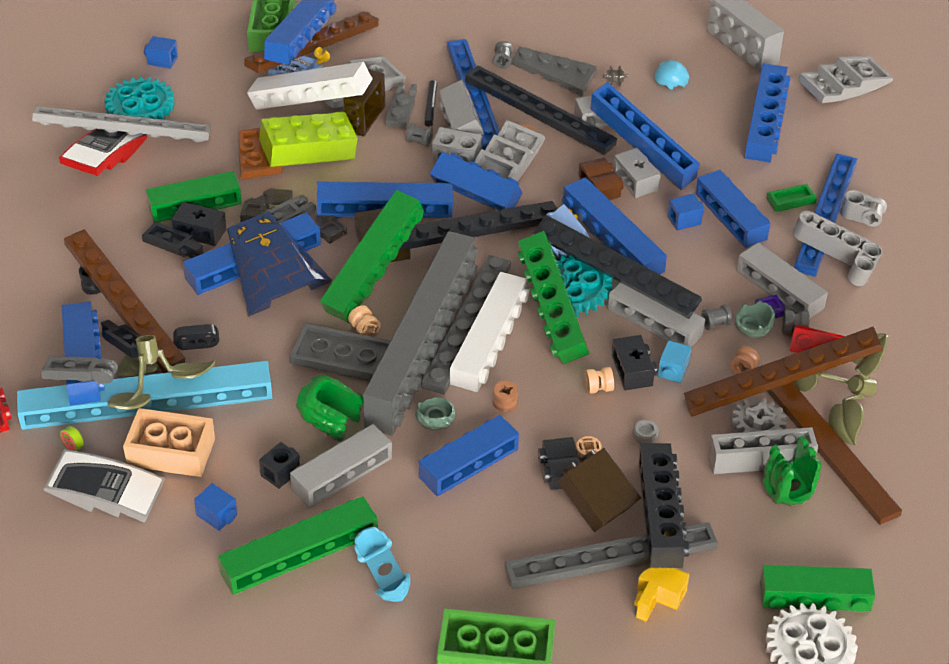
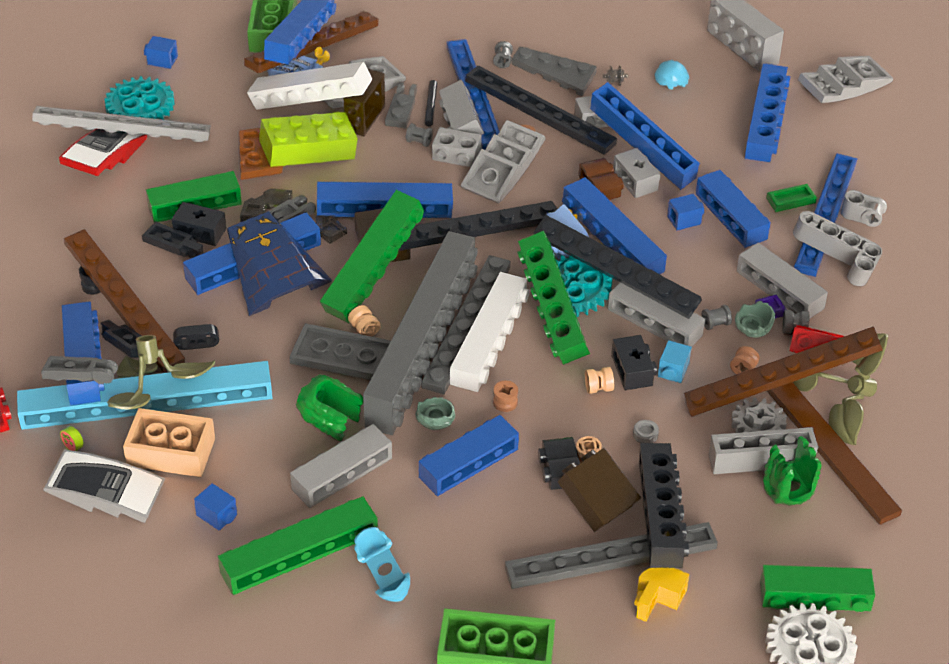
(278, 464): black brick -> none
(476, 182): blue brick -> none

